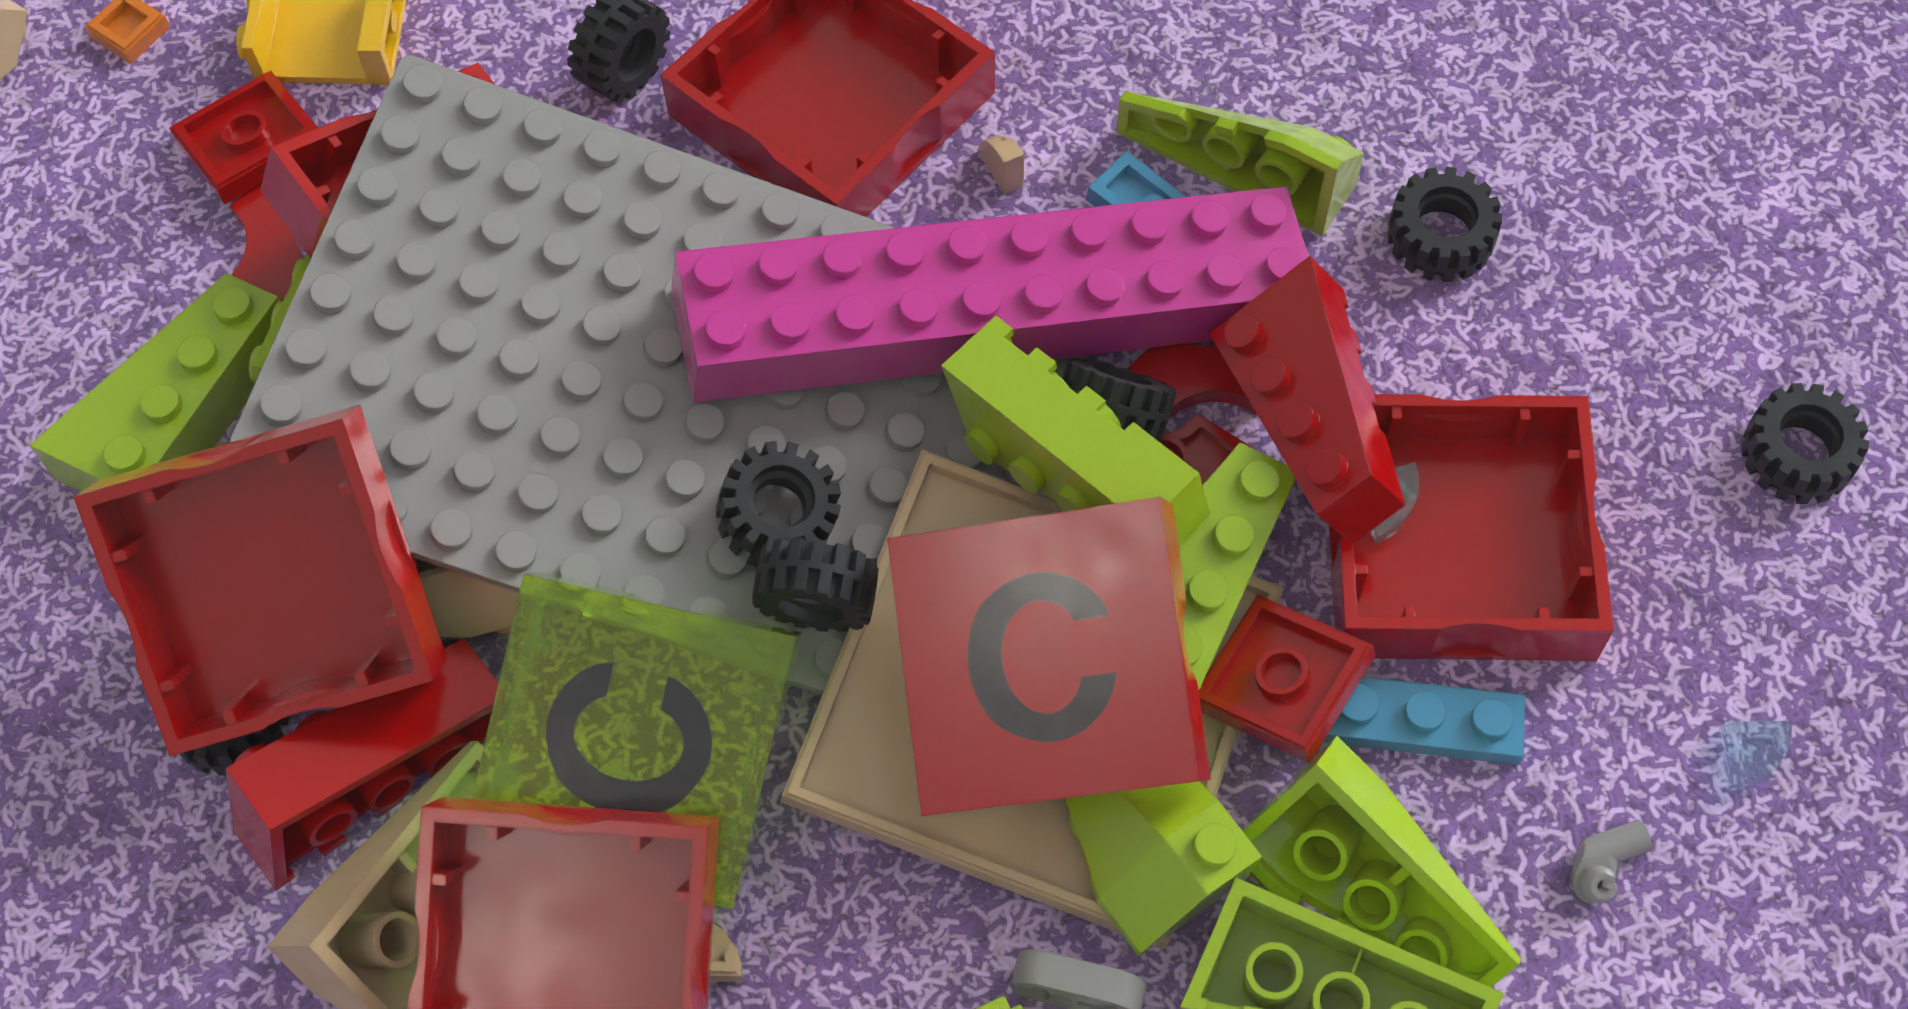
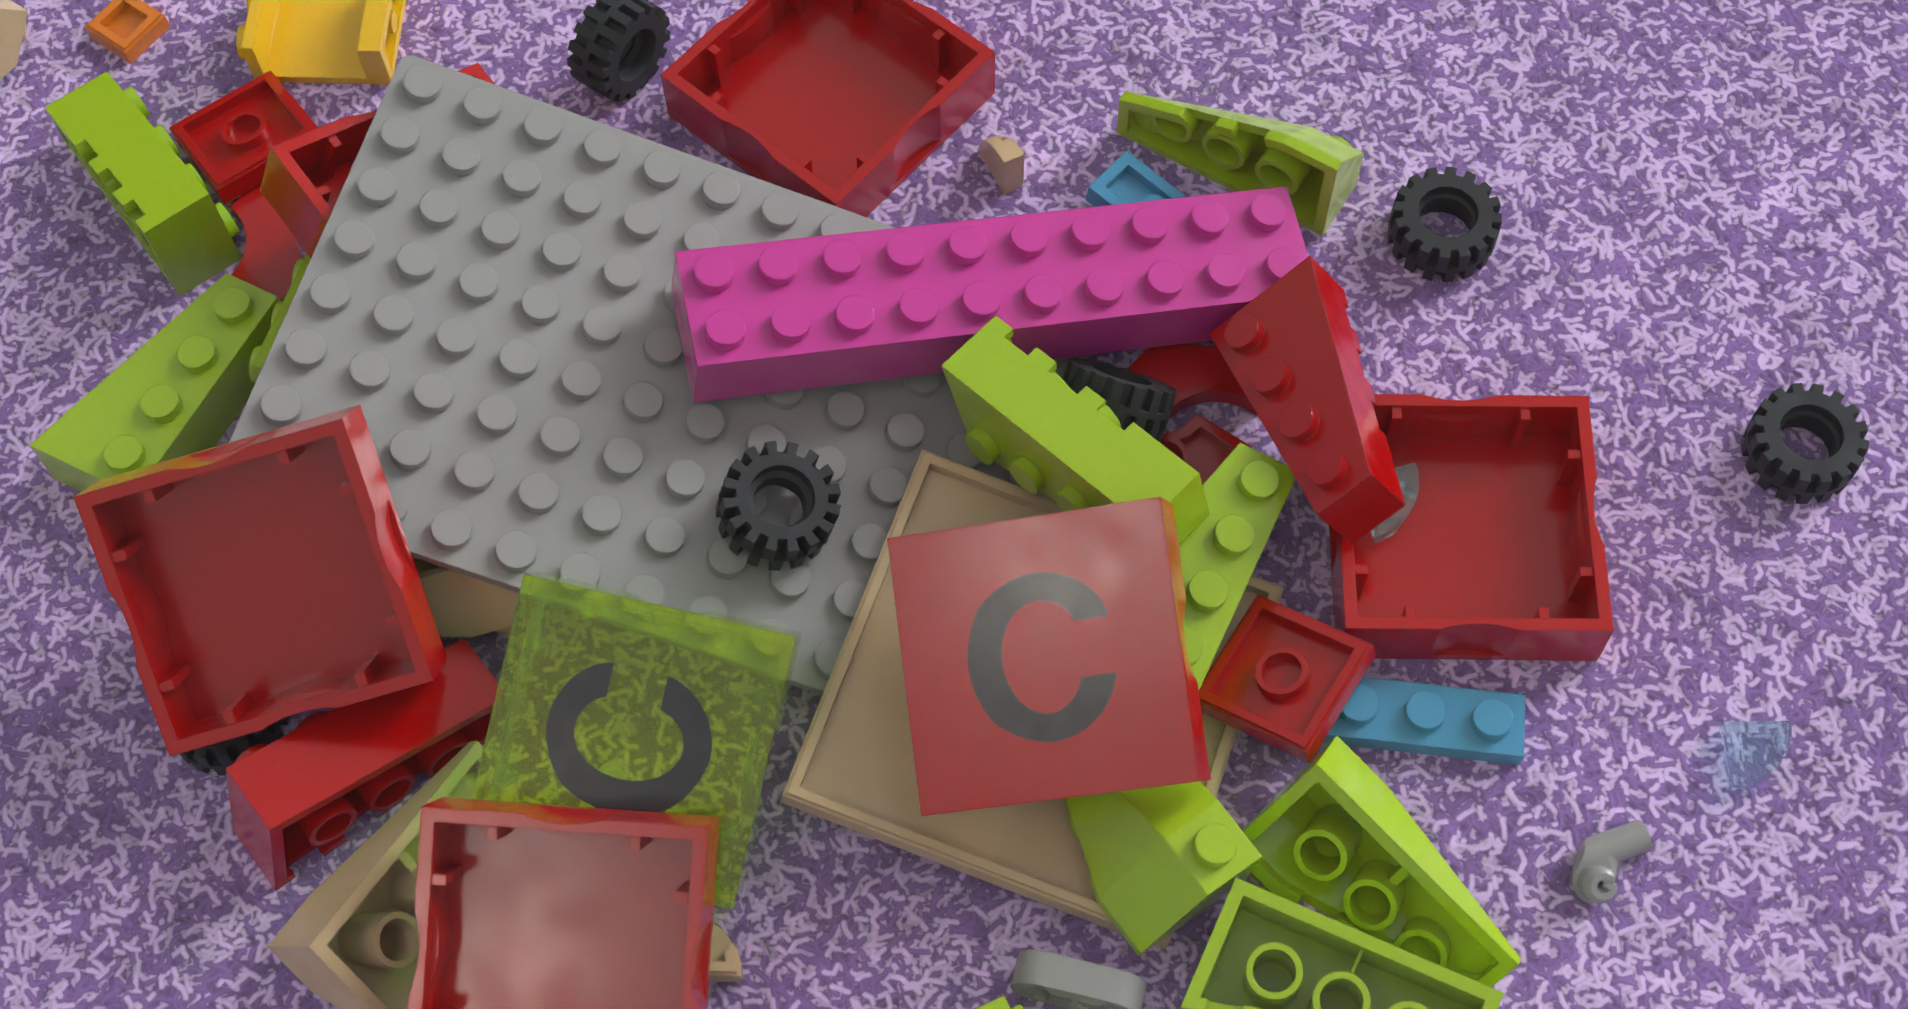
(147, 181): none -> lime wedge
(815, 585): black tyre -> none

